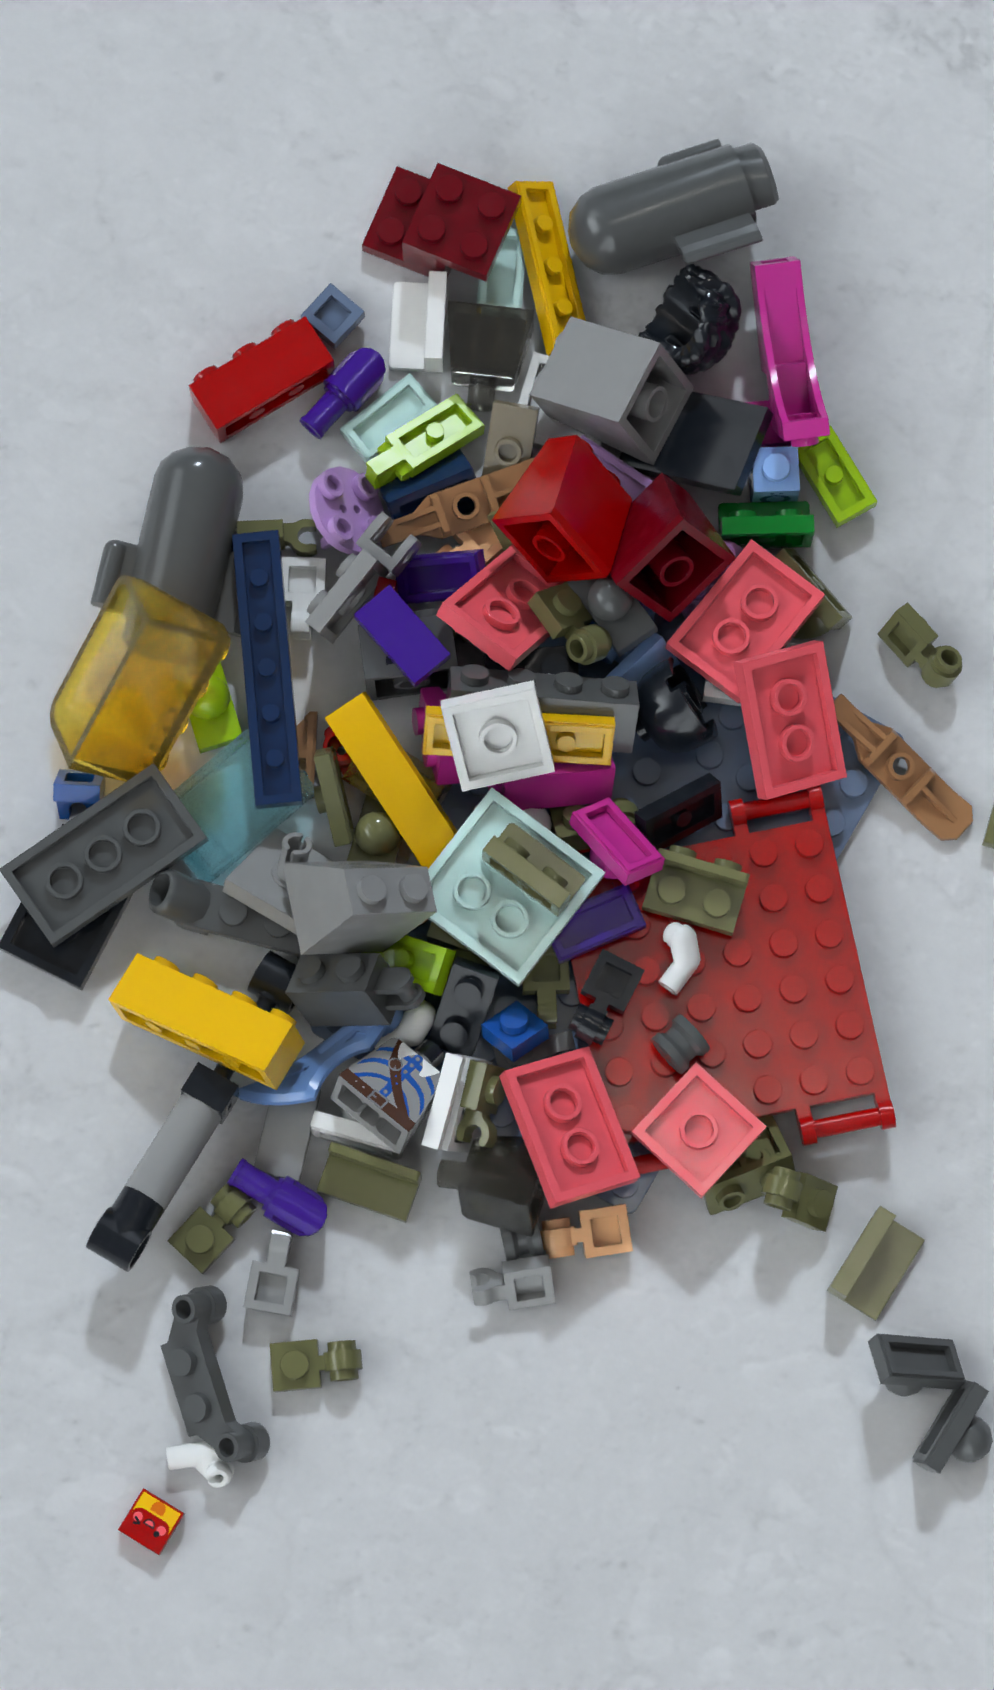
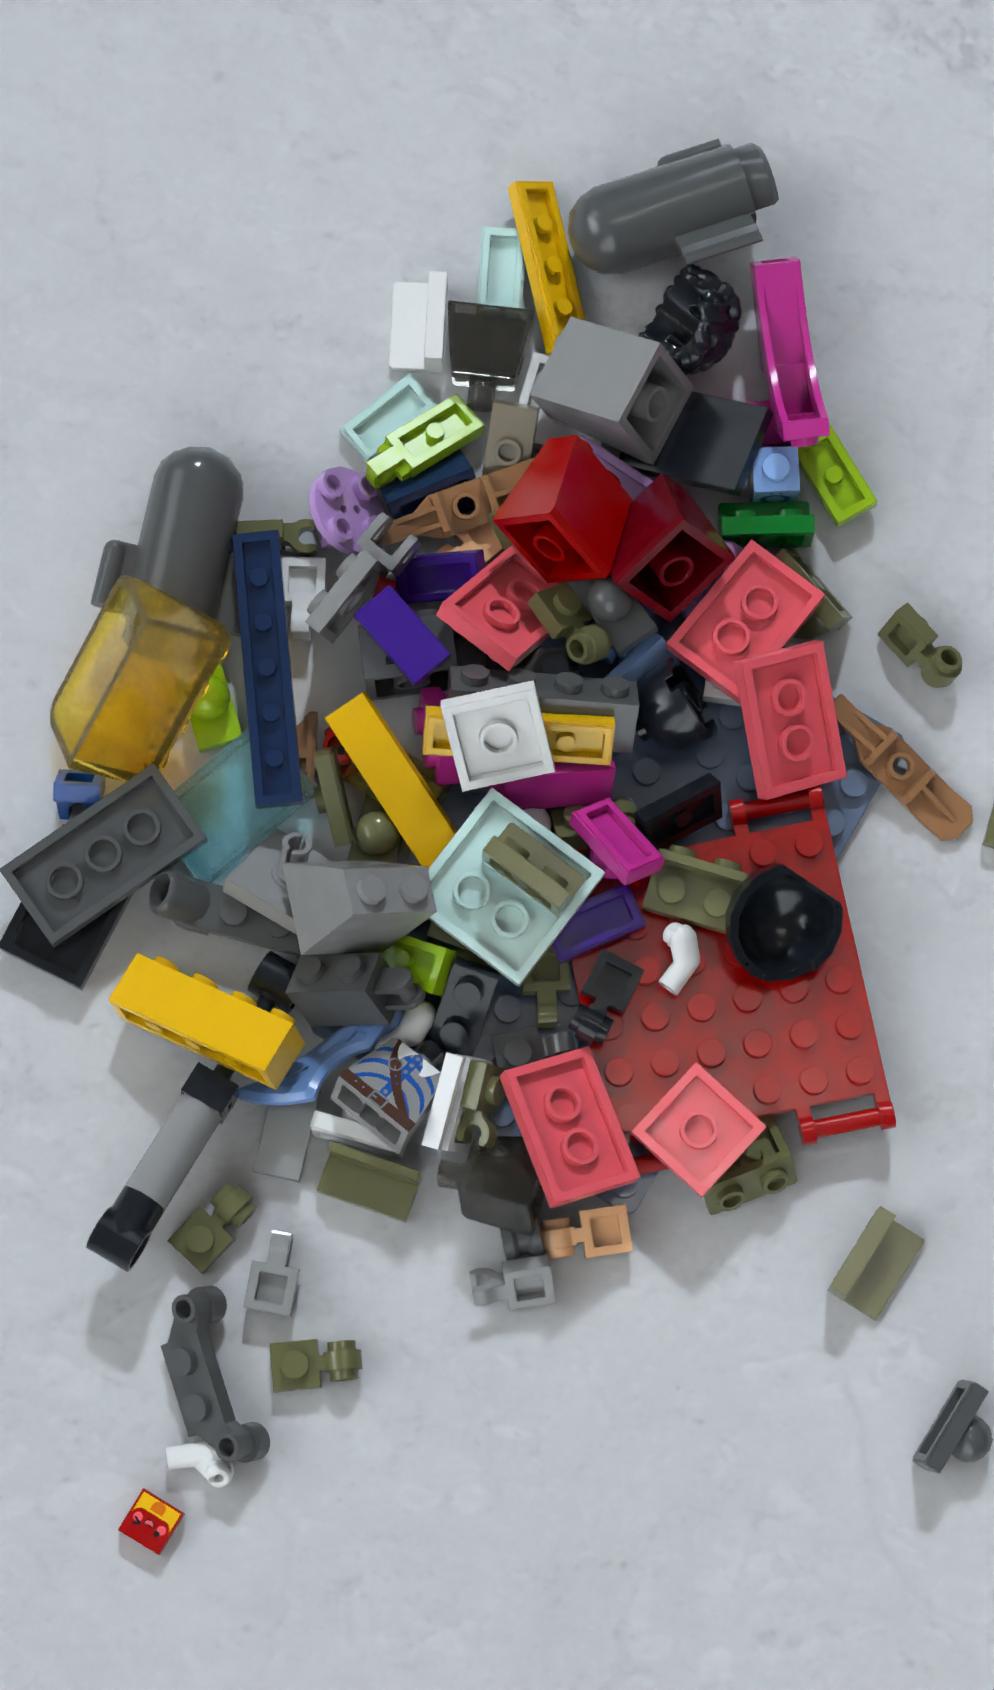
(261, 378): red brick -> none
(283, 1200): dark purple arm -> none
(333, 315): sand blue plate -> none
(345, 389): dark purple arm -> none
(441, 222): dark red bracket -> none
(515, 1031): blue plate -> none
(680, 1044): dark grey wheel -> none
(781, 924): none -> black cylinder
(800, 1196): olive plate -> none
(913, 1362): dark grey tile -> none

